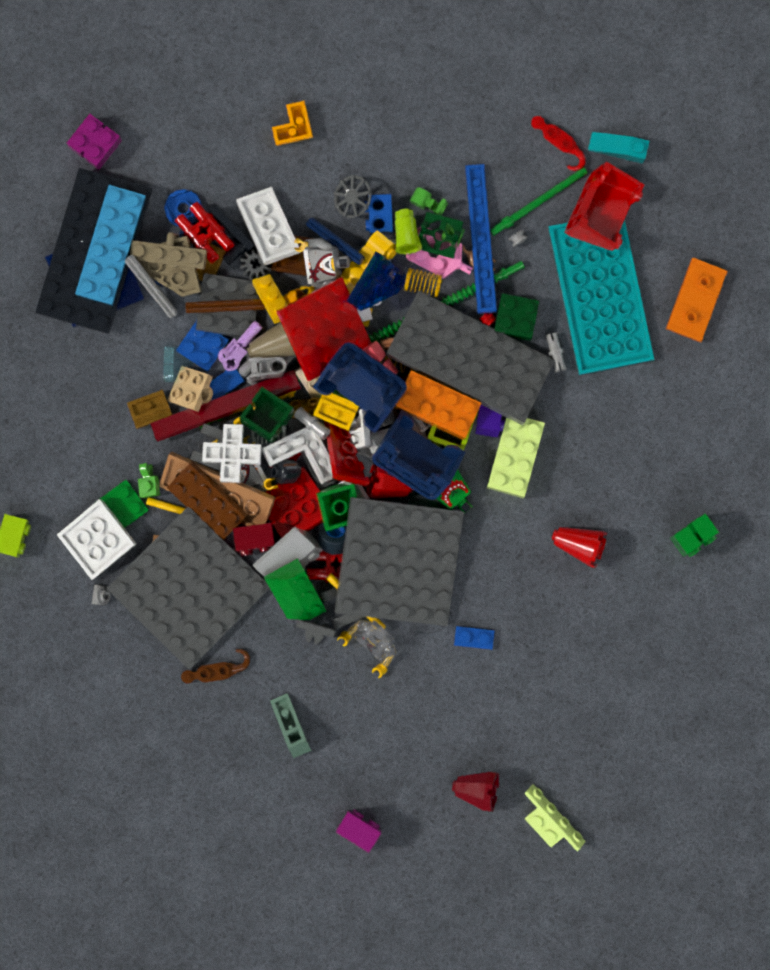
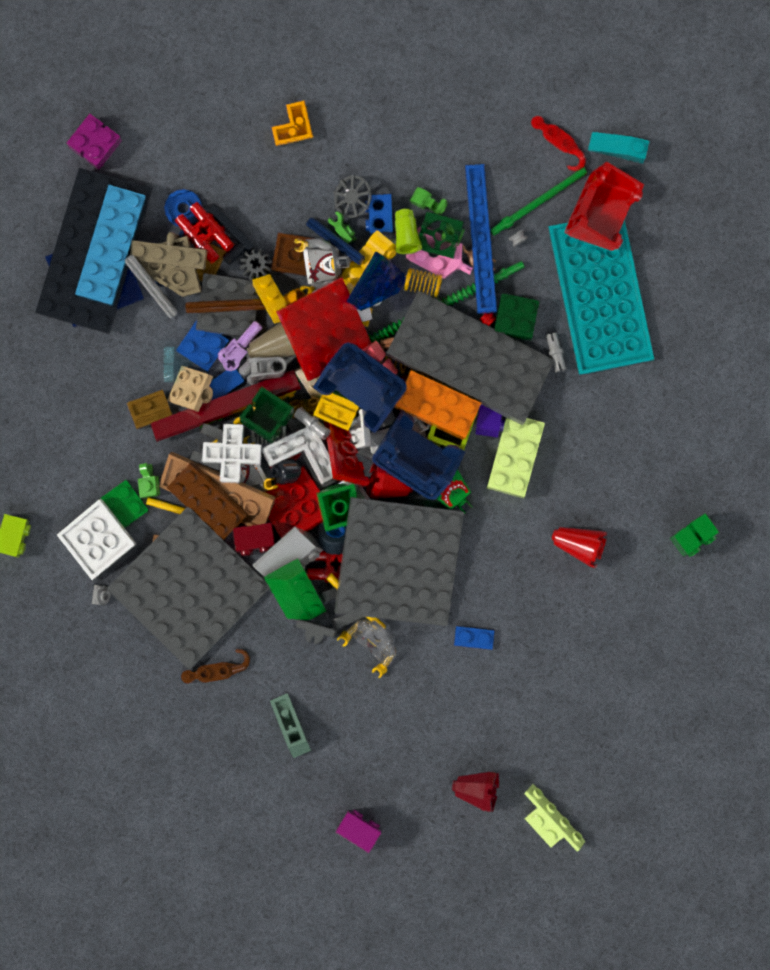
(267, 226): white plate -> none
(344, 231): none -> bright green plate
(696, 300): orange container -> none

